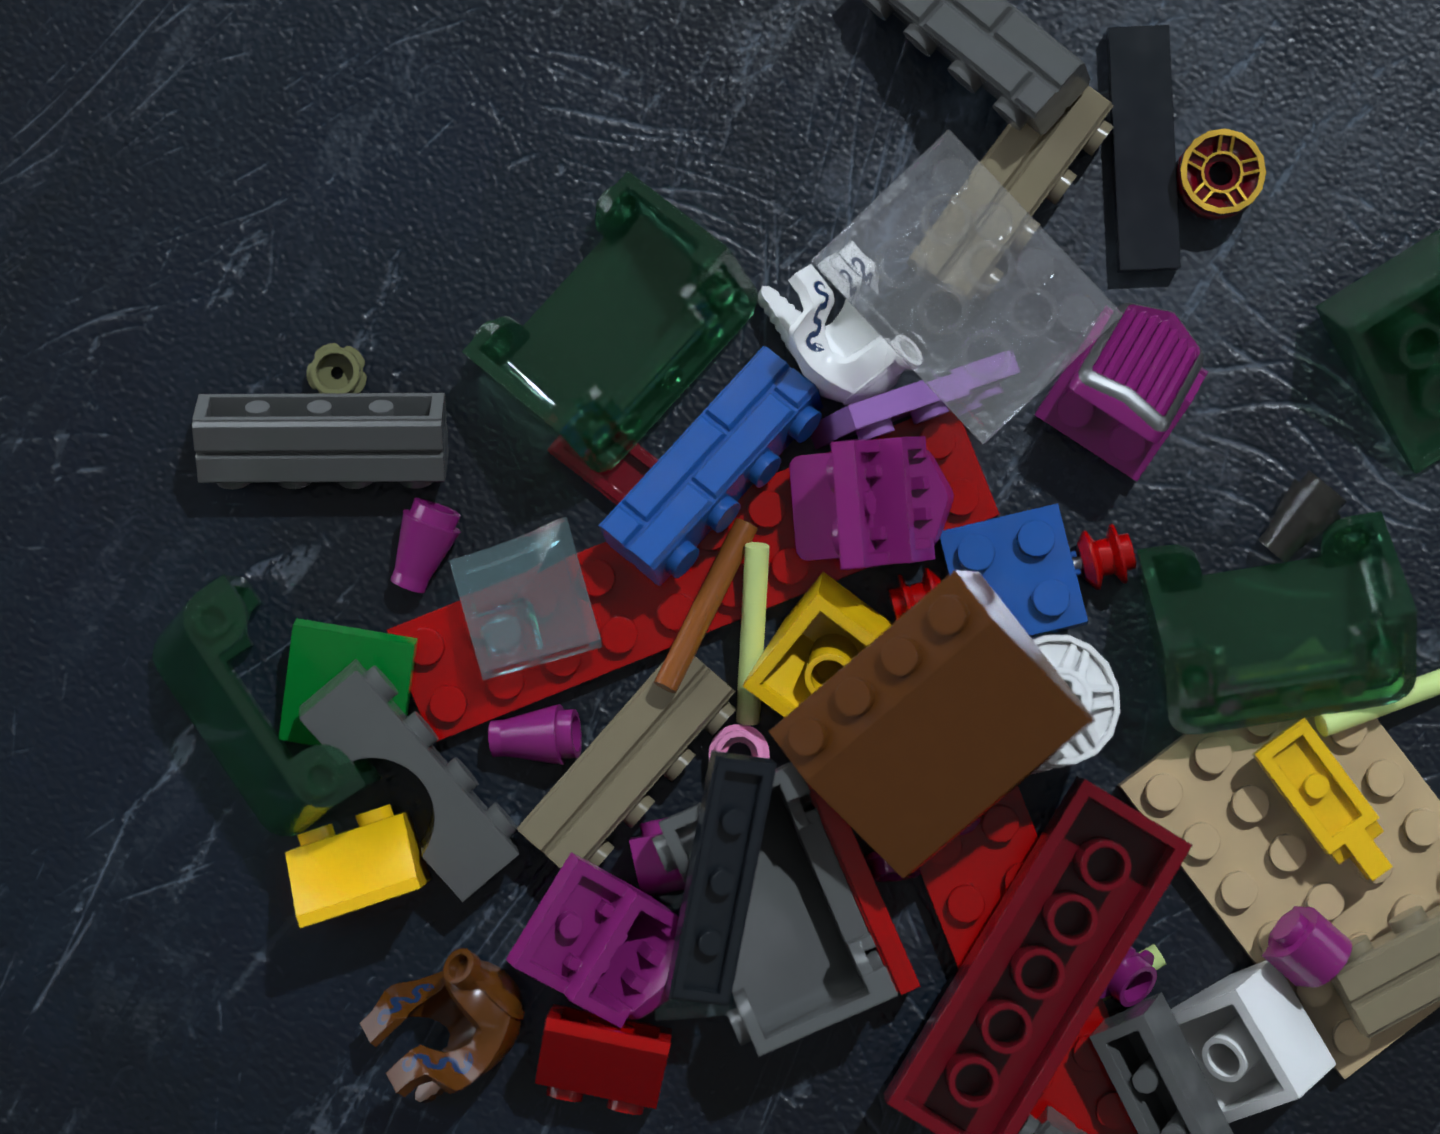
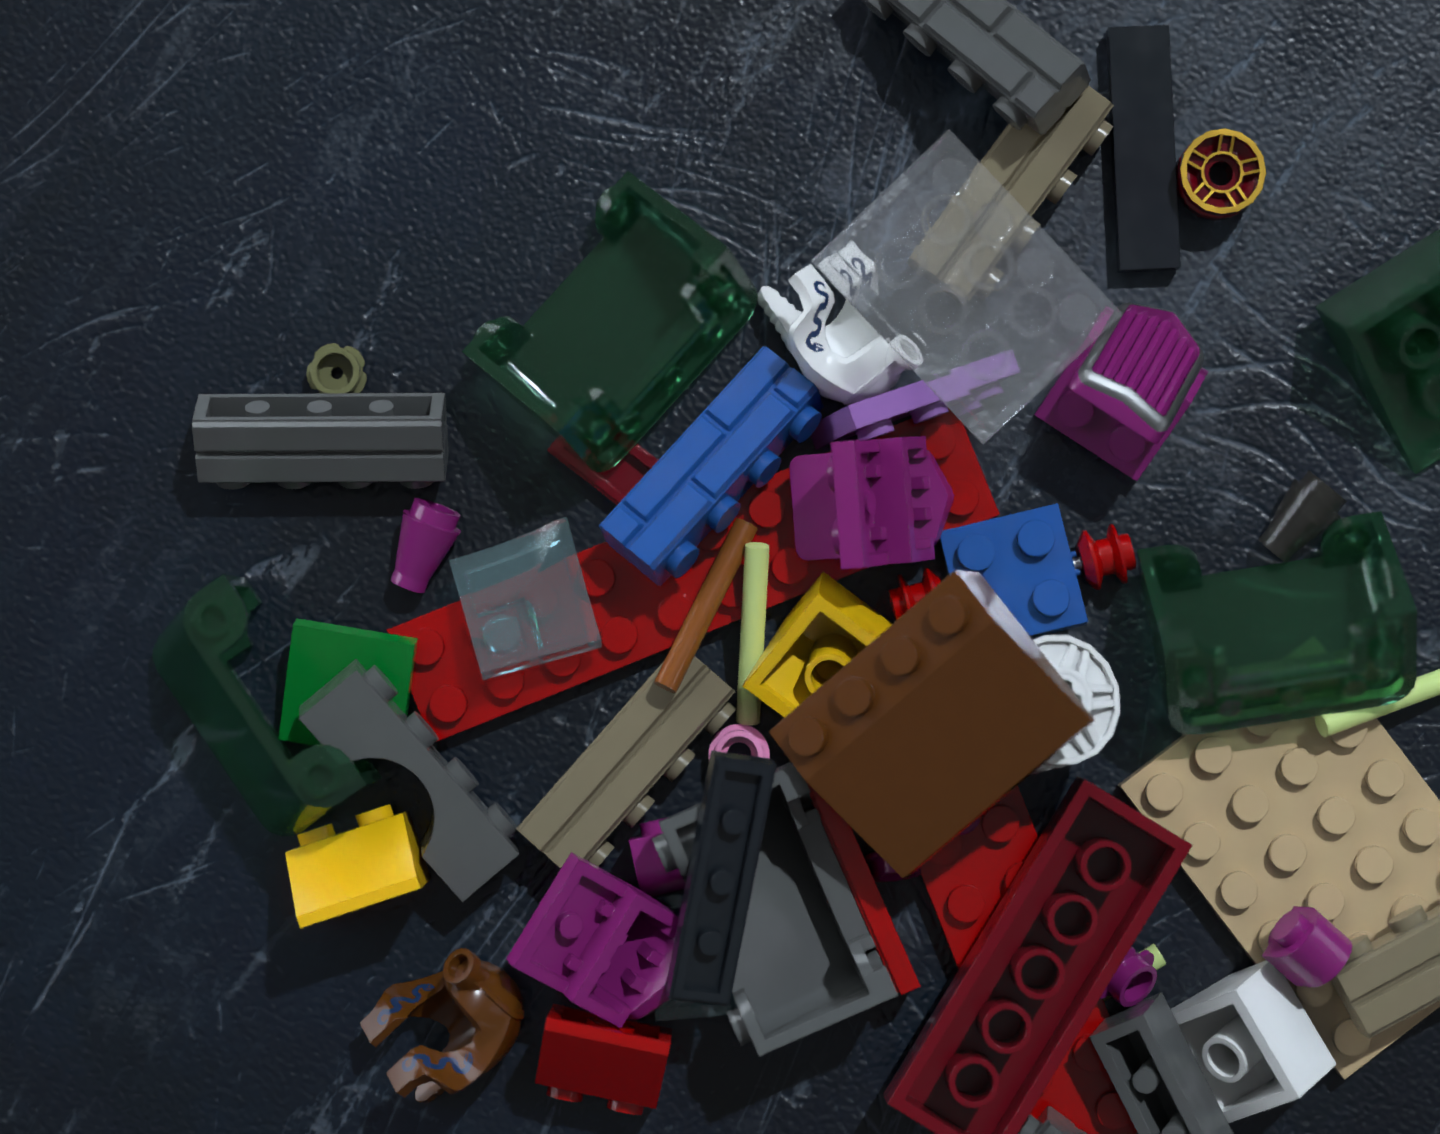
(540, 735): magenta cone -> none
(1324, 797): yellow hinge -> none

